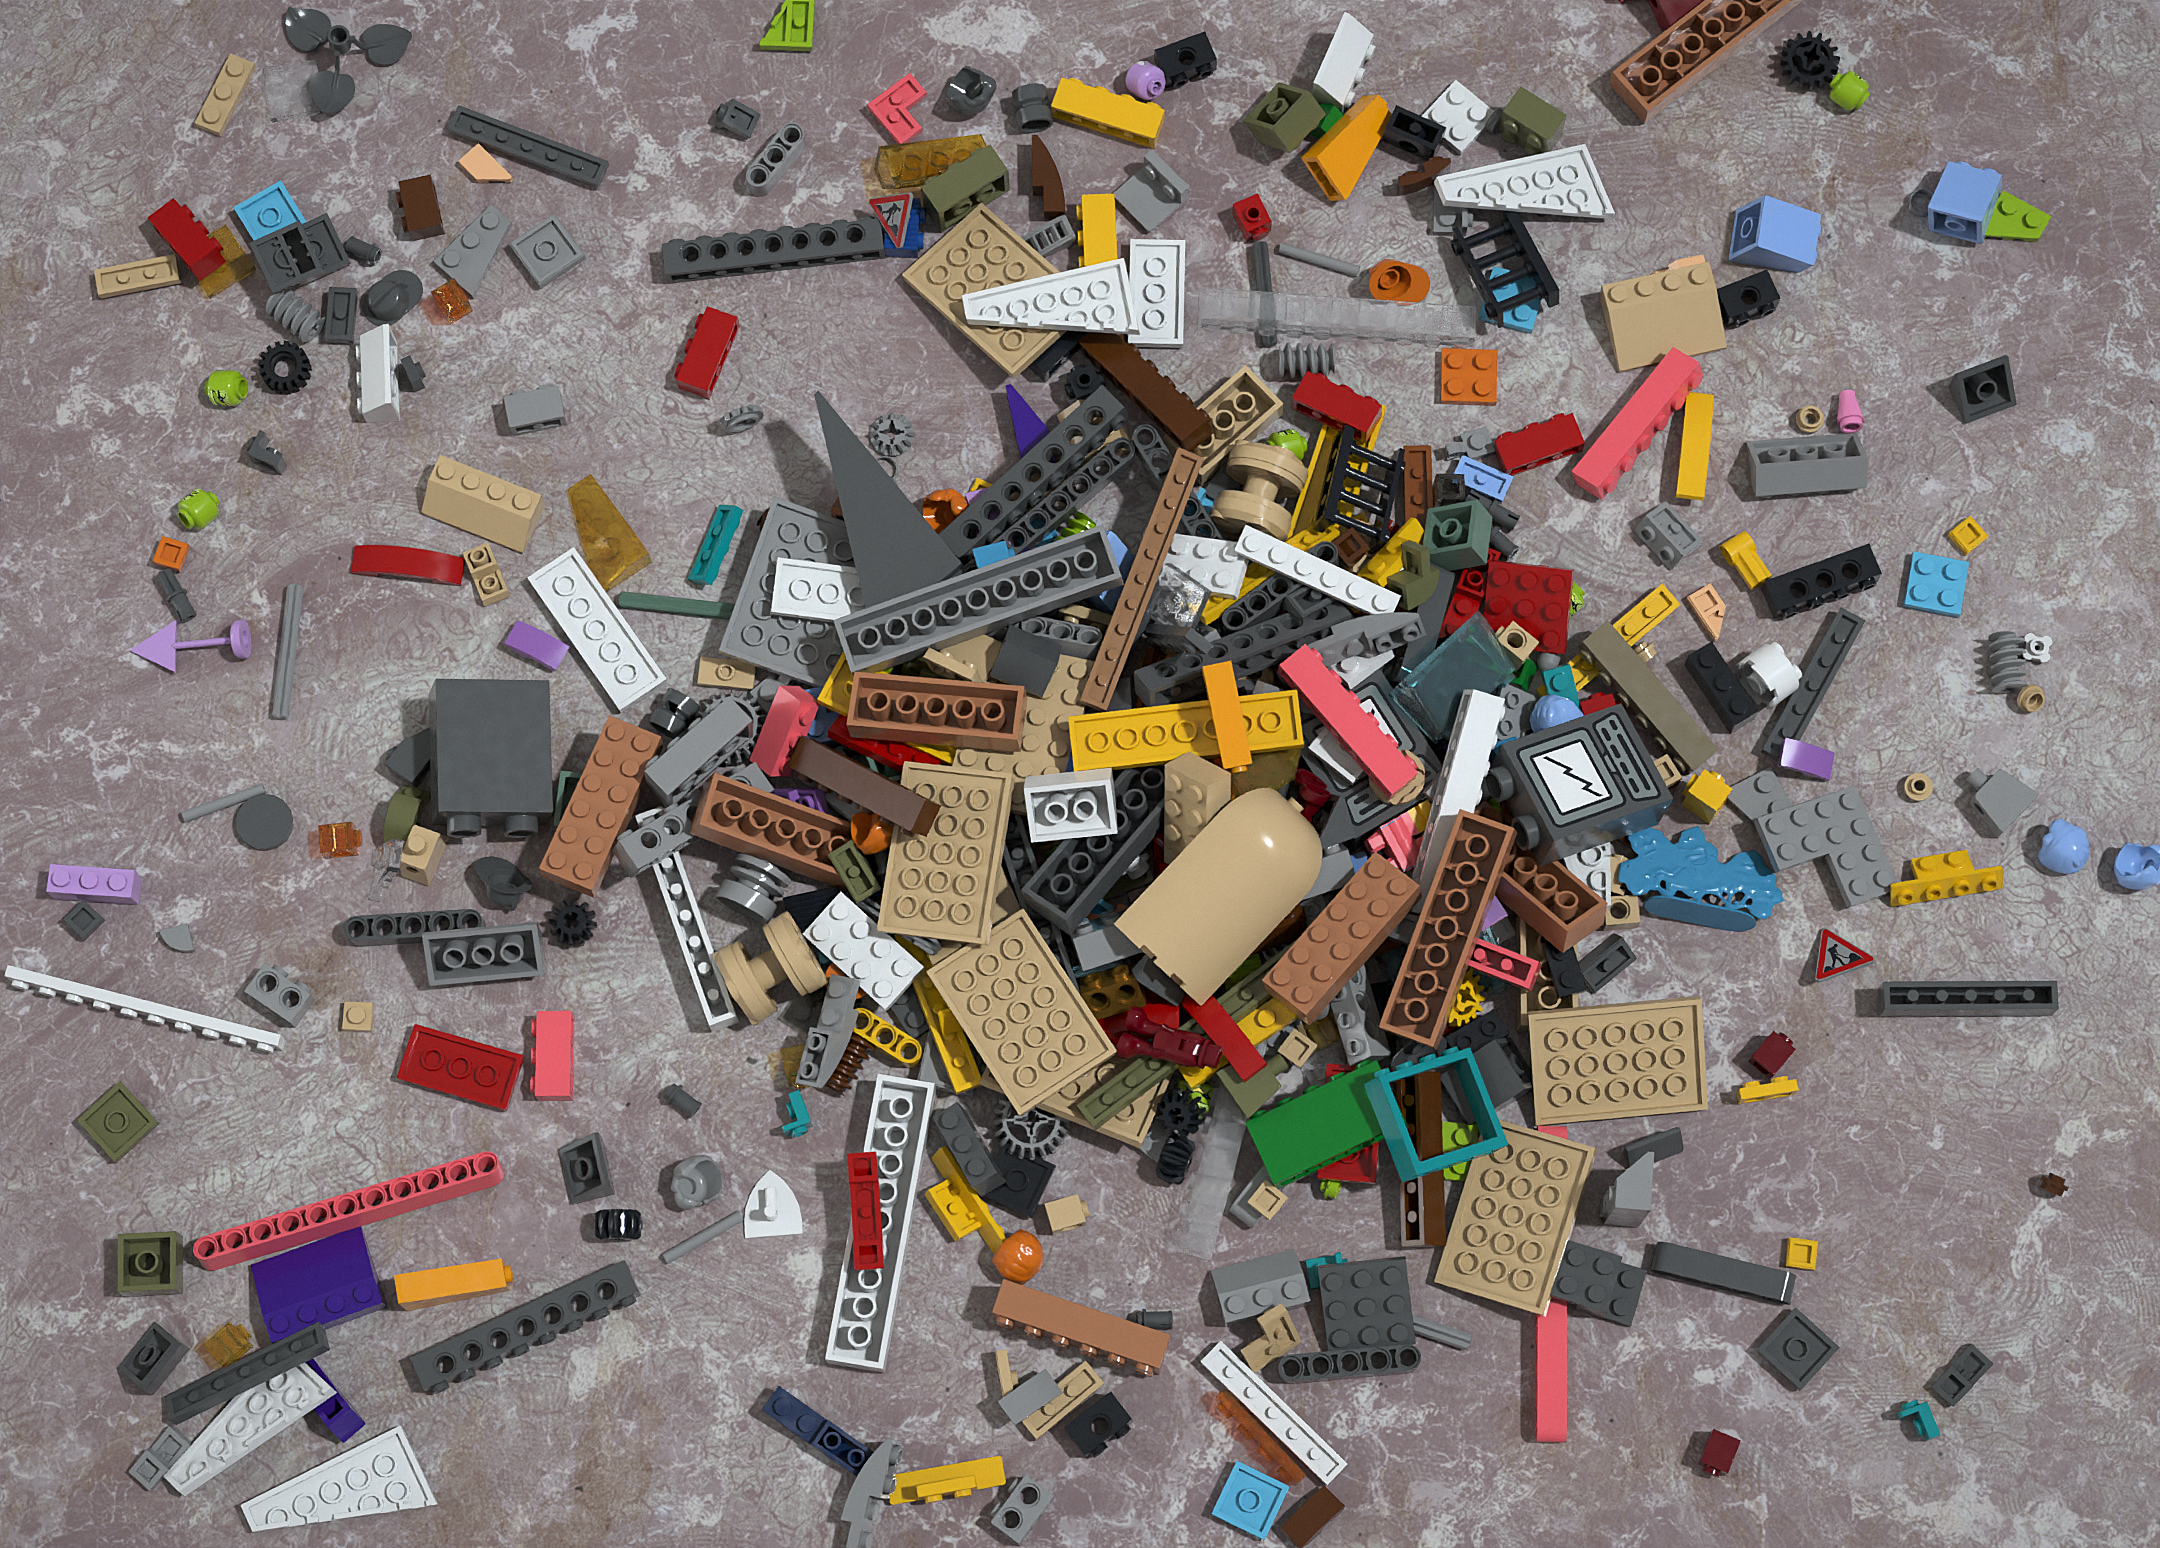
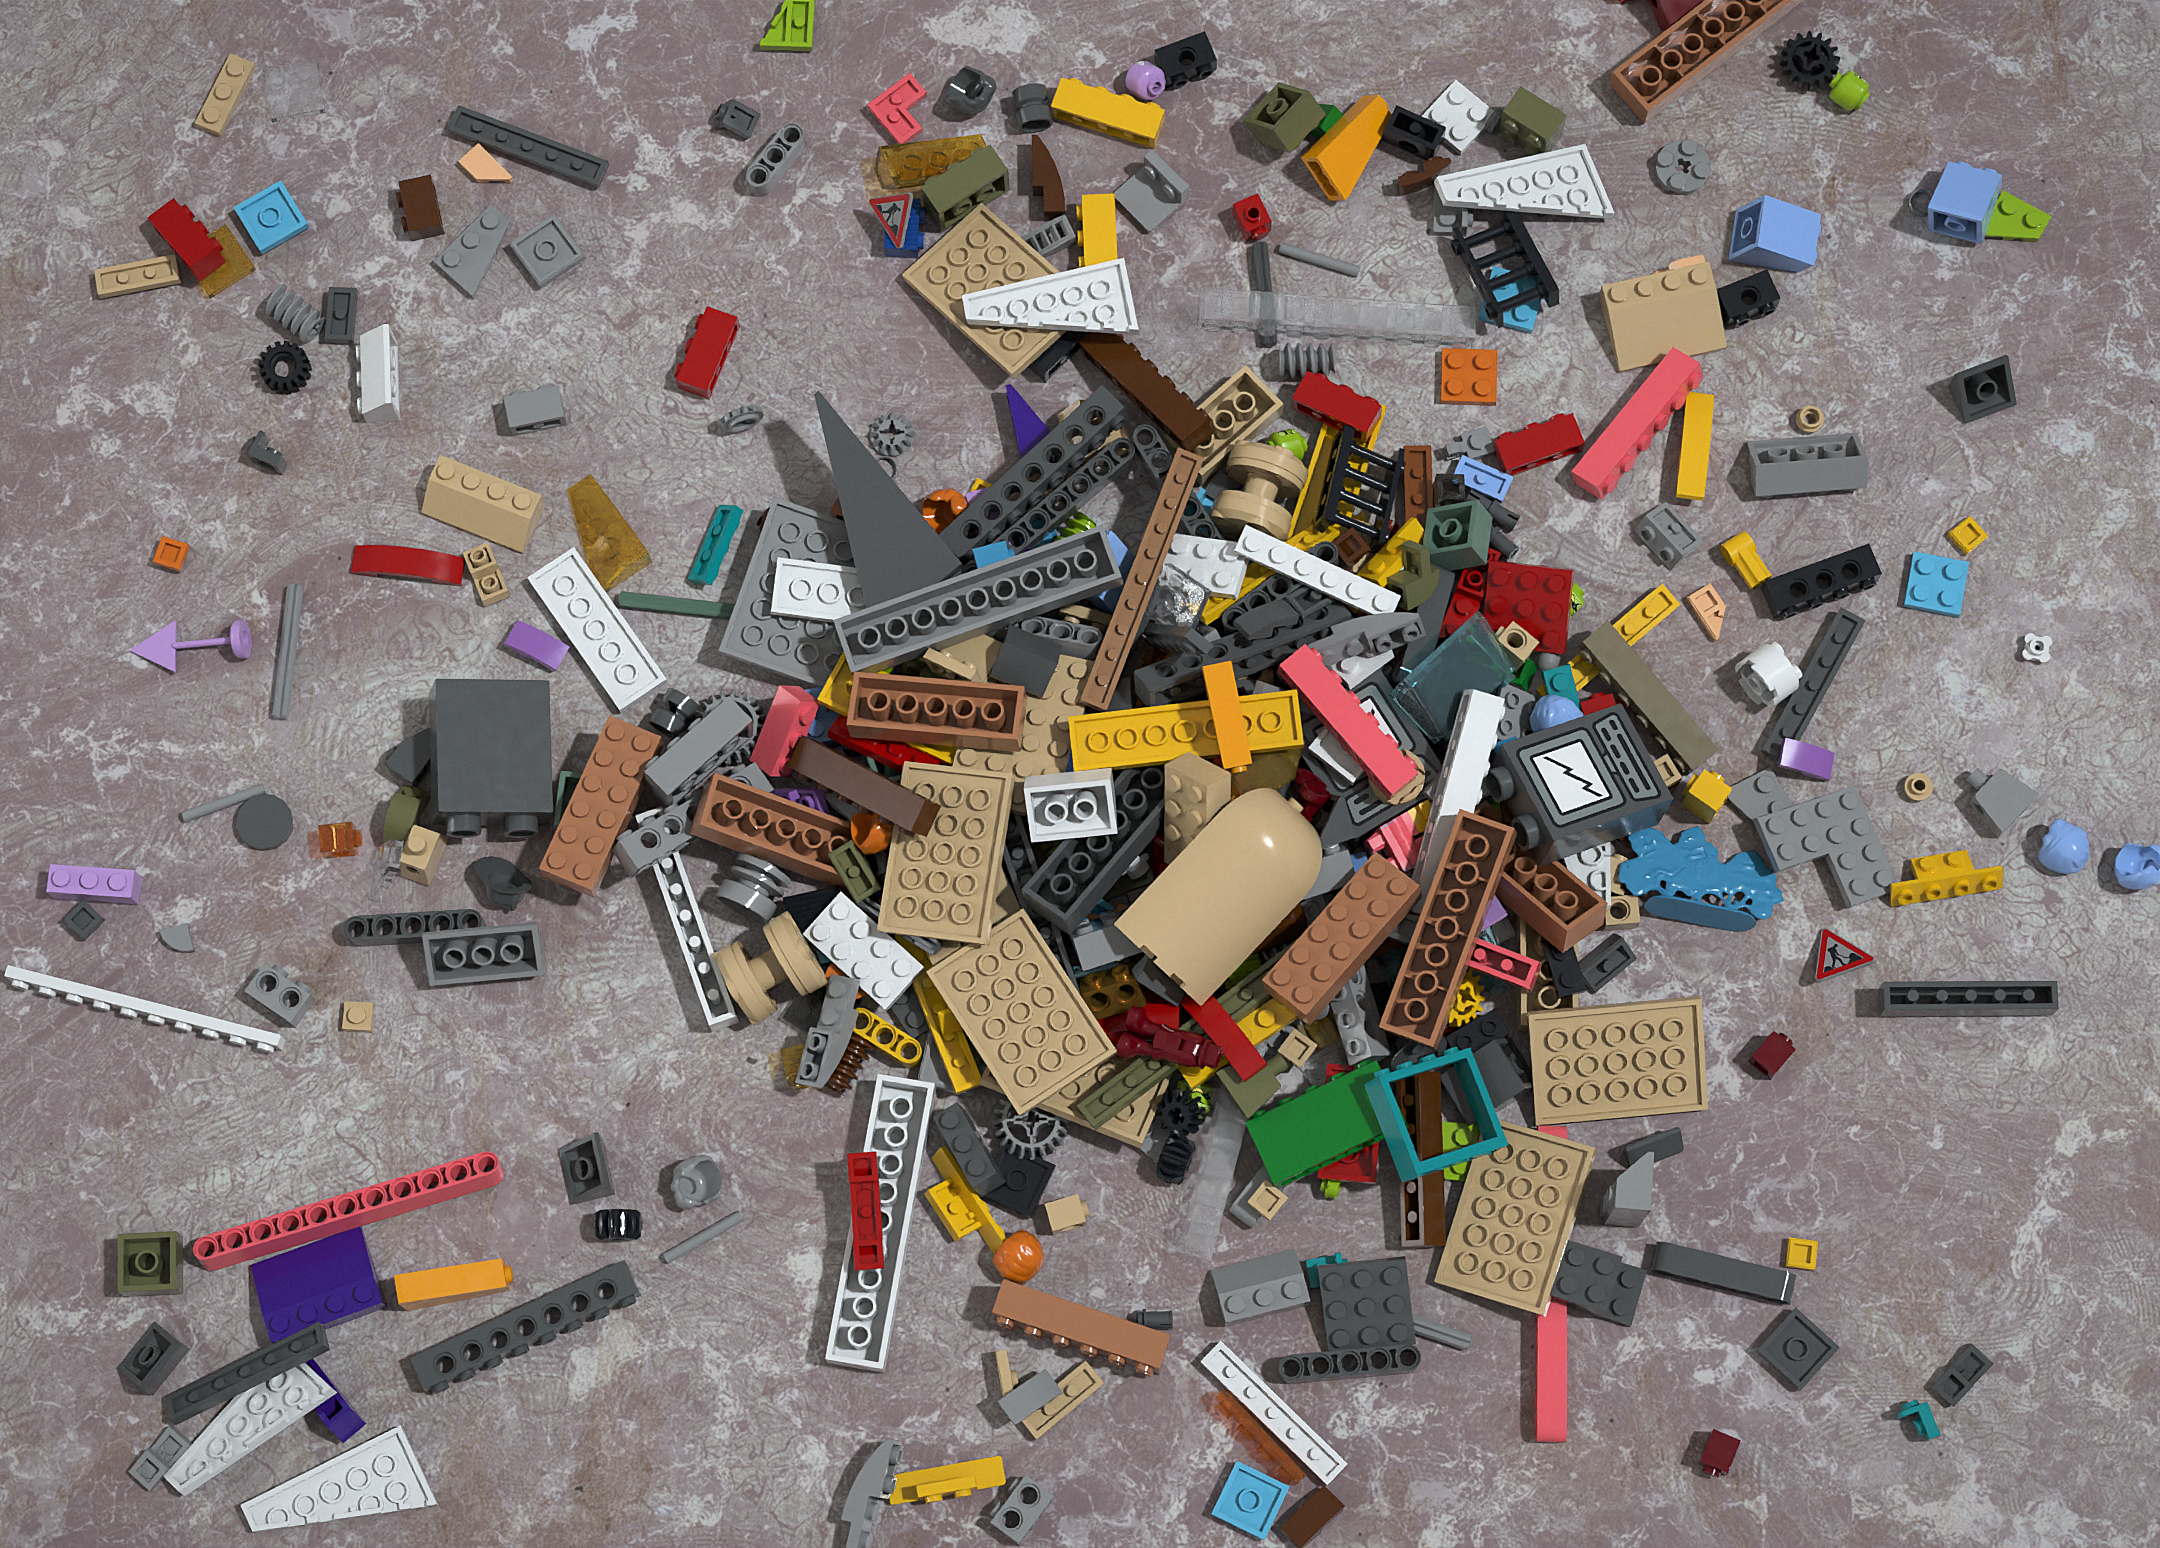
(118, 1121): olive plate -> none
(176, 595): dark grey axle -> none
(198, 509): lime head -> none
(226, 388): lime head -> none
(229, 1344): clear yellow brick -> none
(300, 253): dark grey bracket -> none
(334, 90): dark grey plant -> none
(366, 251): dark grey pin -> none
(392, 297): dark grey piece -> none
(414, 372): dark grey plate -> none
(452, 301): clear orange brick -> none
(460, 1067): red plate -> none
(553, 1056): coral brick -> none
(571, 934): black gear -> none
(682, 1100): dark grey pin -> none
(726, 674): tan plate -> none
(767, 690): light grey plate -> none
(772, 1209): white shield -> none
(786, 258): dark grey brick -> none
(798, 1110): teal bracket -> none
(817, 1431): dark blue slope -> none
(1076, 379): black brick -> none
(1106, 1409): black brick -> none
(1158, 291): white plate -> none
(1261, 620): none -> dark grey slope
(1278, 1338): tan plate -> none
(1343, 64): white slope -> none
(1398, 281): orange piece -> none
(1645, 651): tan plate -> none
(1678, 181): none -> light grey plate
(1721, 687): black brick -> none
(1755, 1092): yellow plate -> none
(1849, 413): bright pink cone -> none
(2006, 662): light grey piece -> none
(2031, 698): tan plate -> none
(2054, 1184): reddish brown plate -> none

